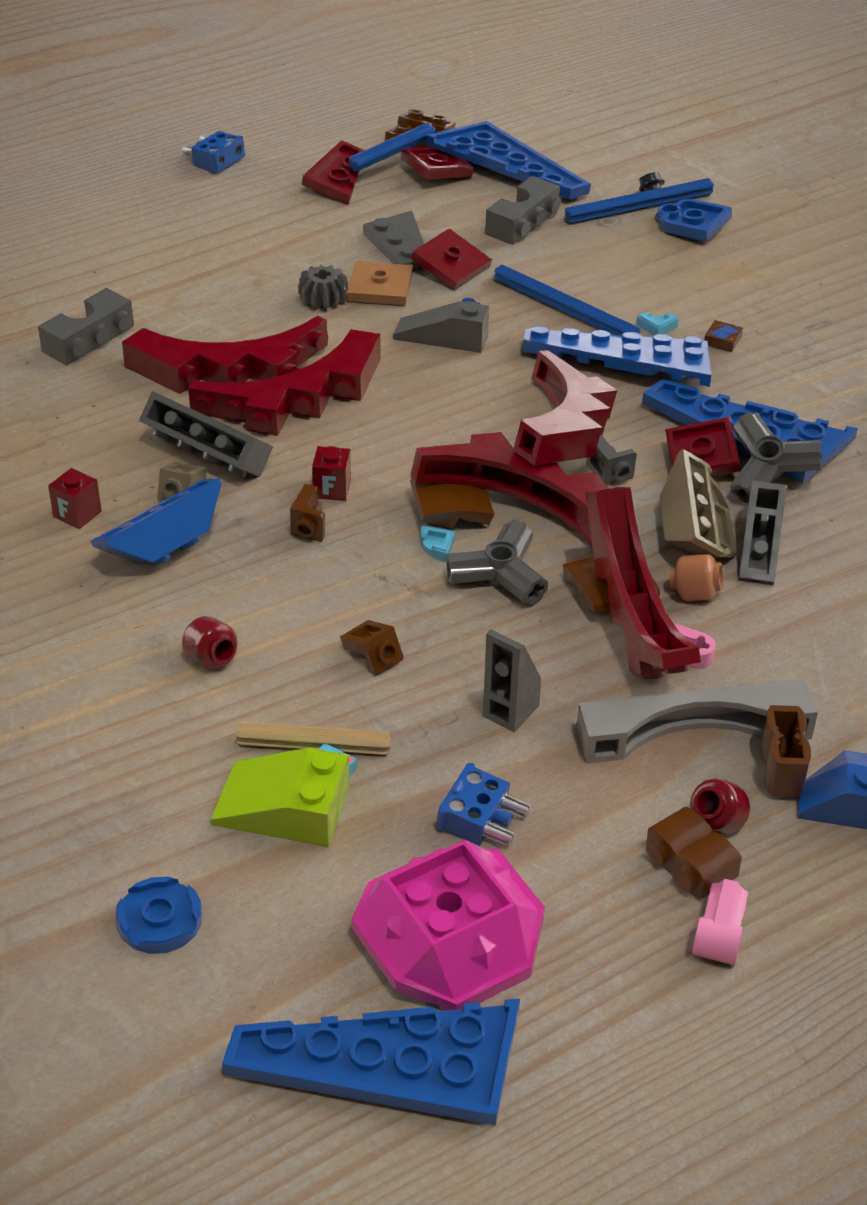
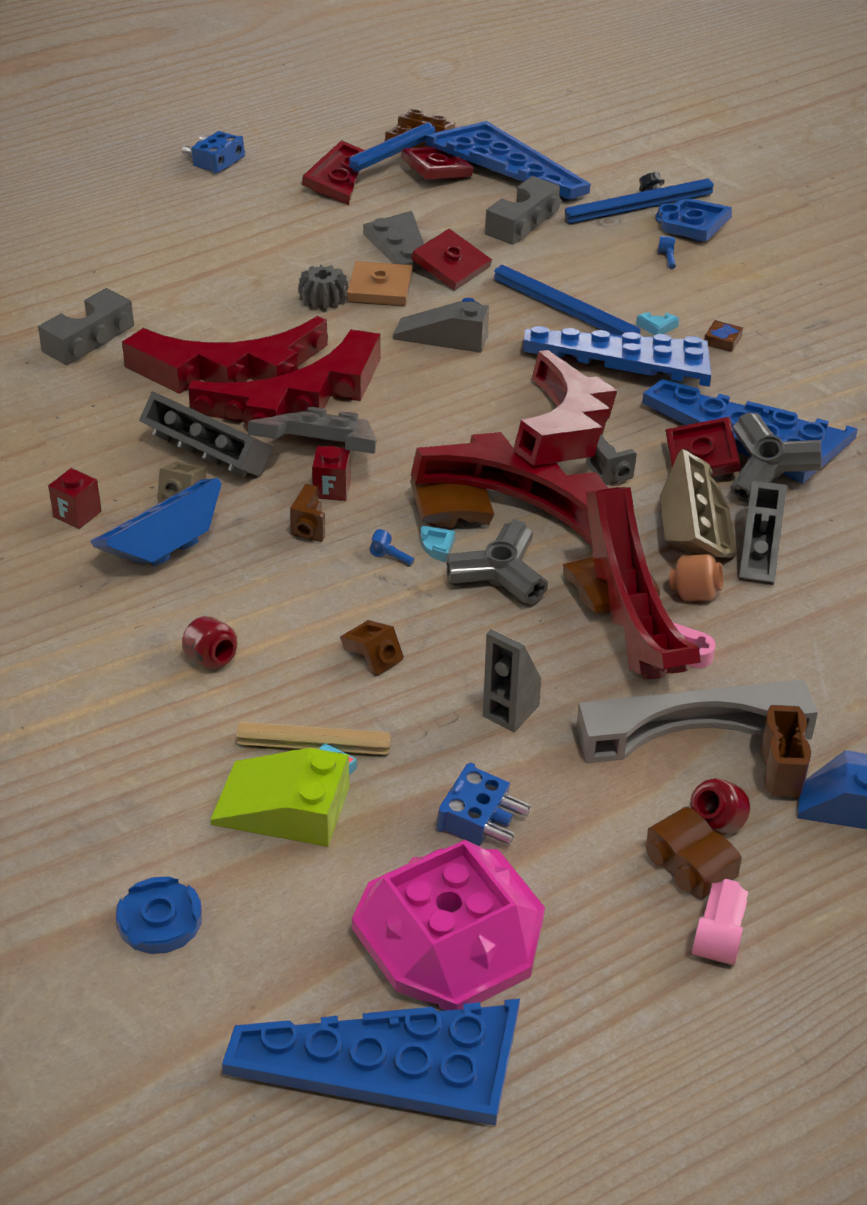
(318, 424): none -> dark grey wing
(381, 545): none -> blue hand
(666, 246): none -> blue hand

